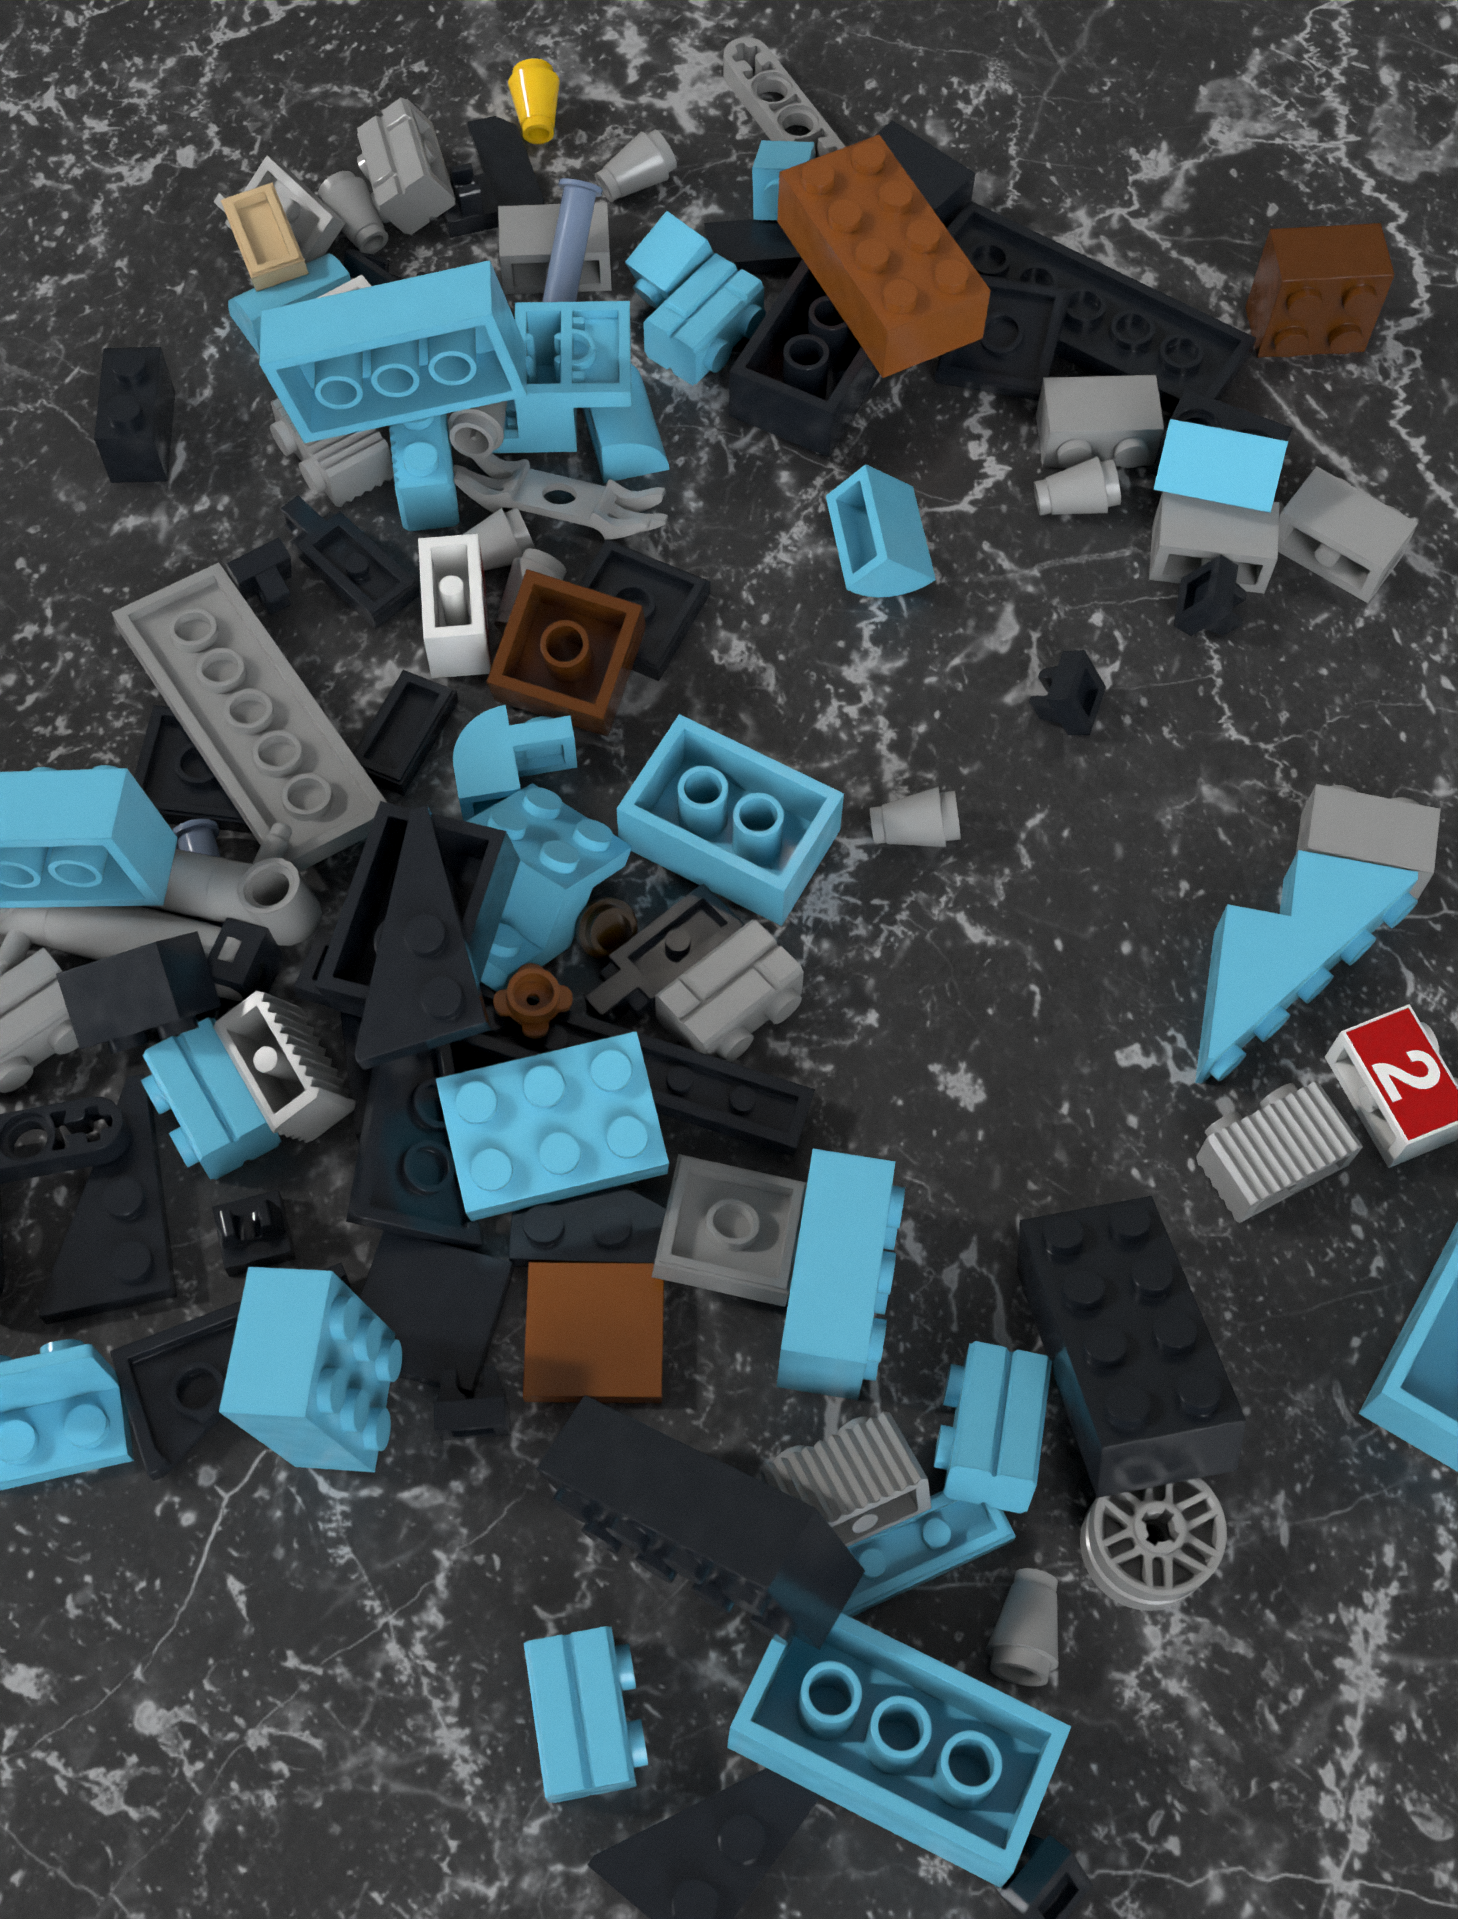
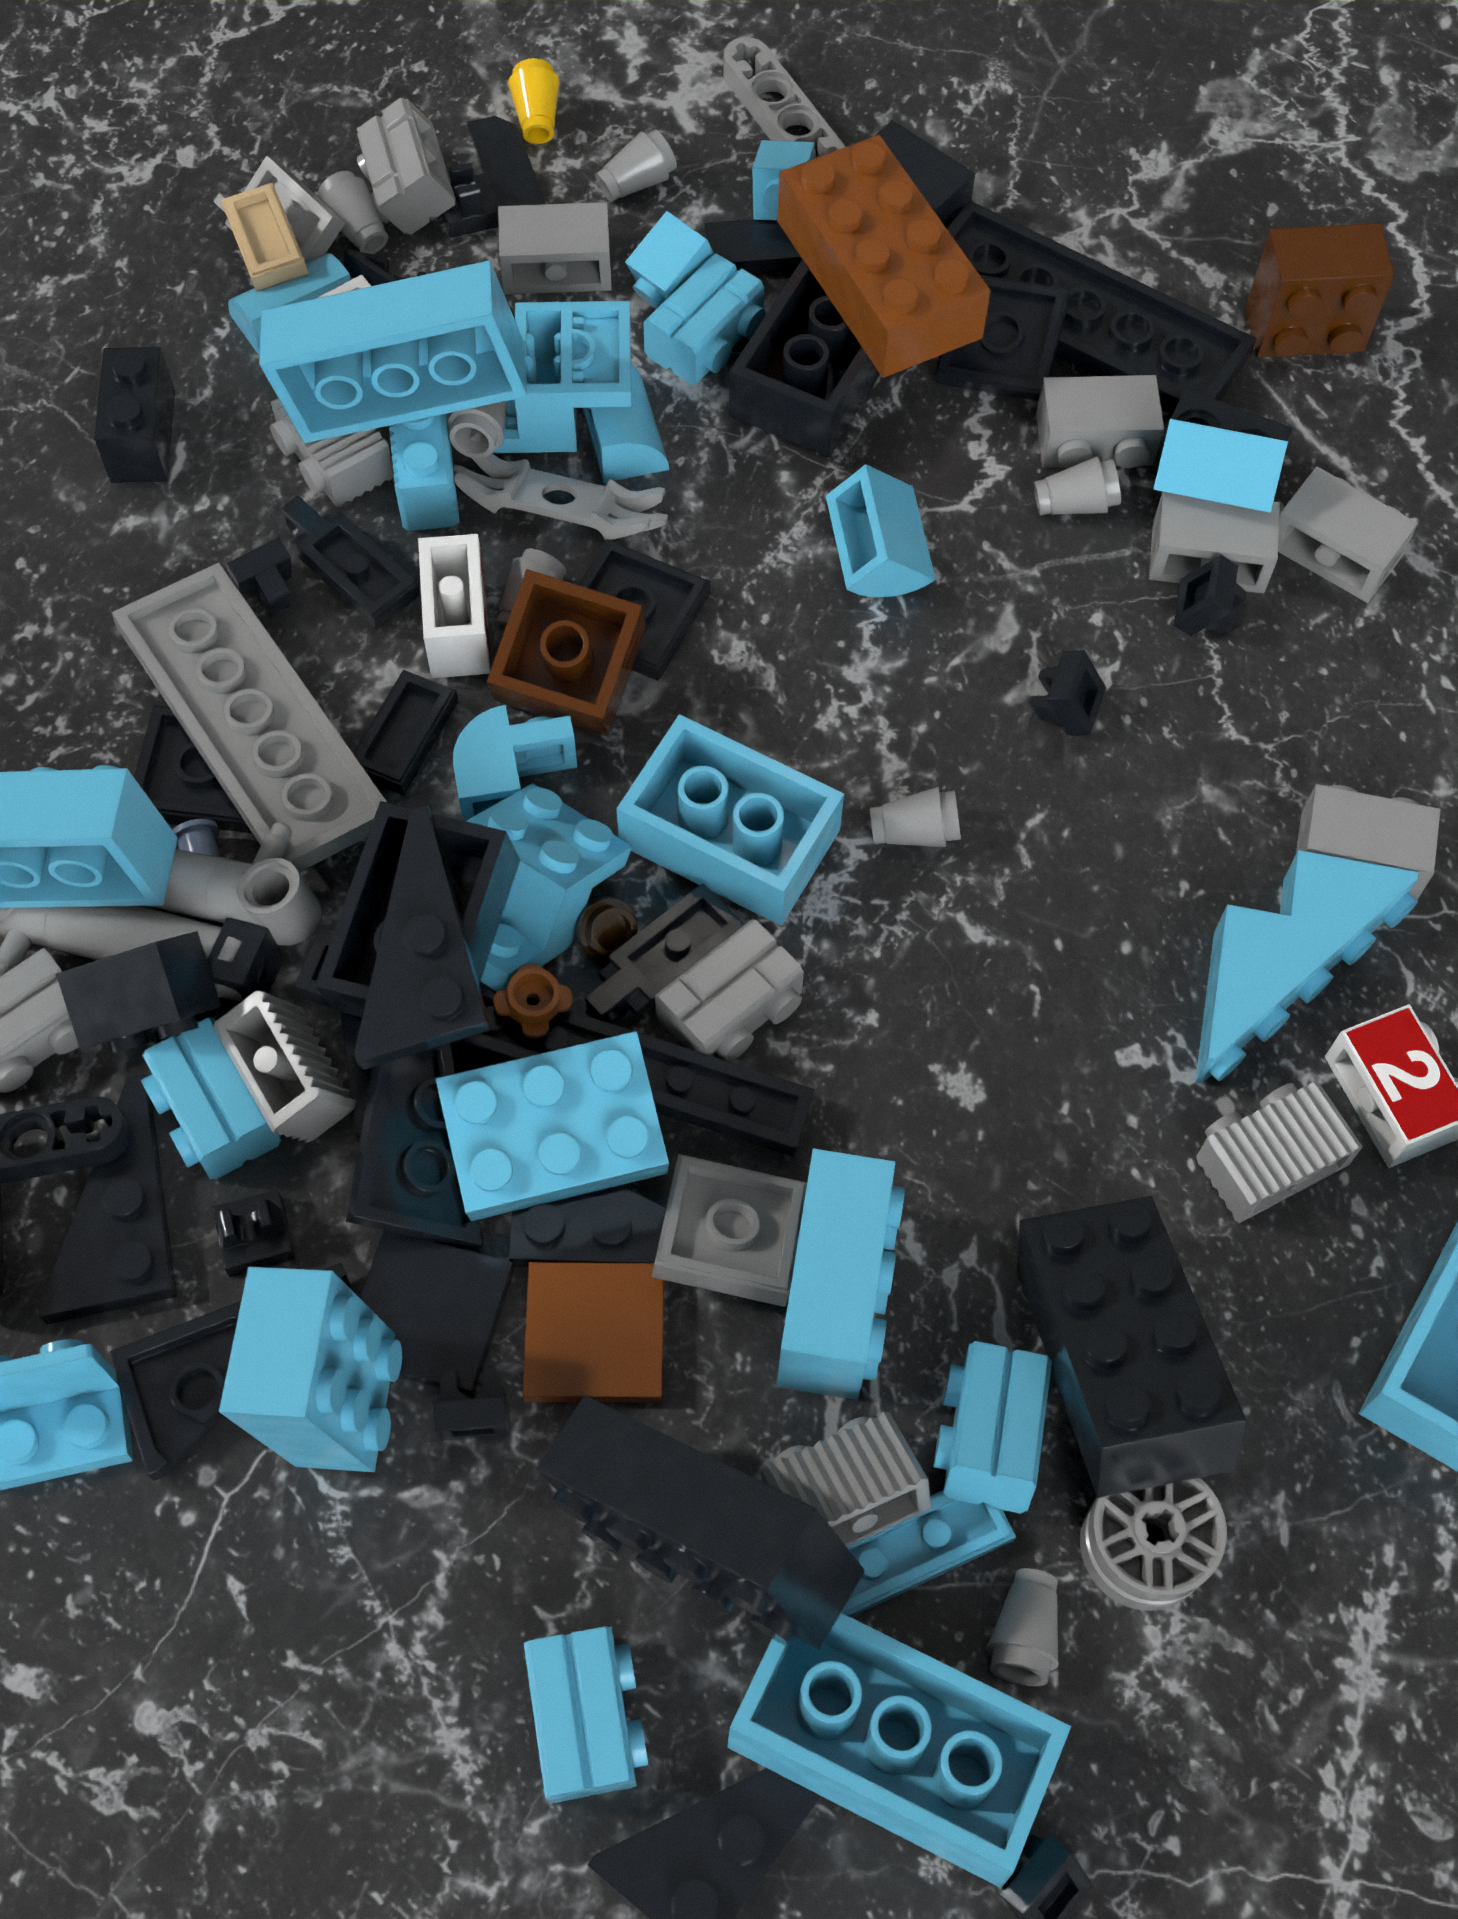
(502, 538): light grey cone -> none
(570, 240): sand blue pin -> none

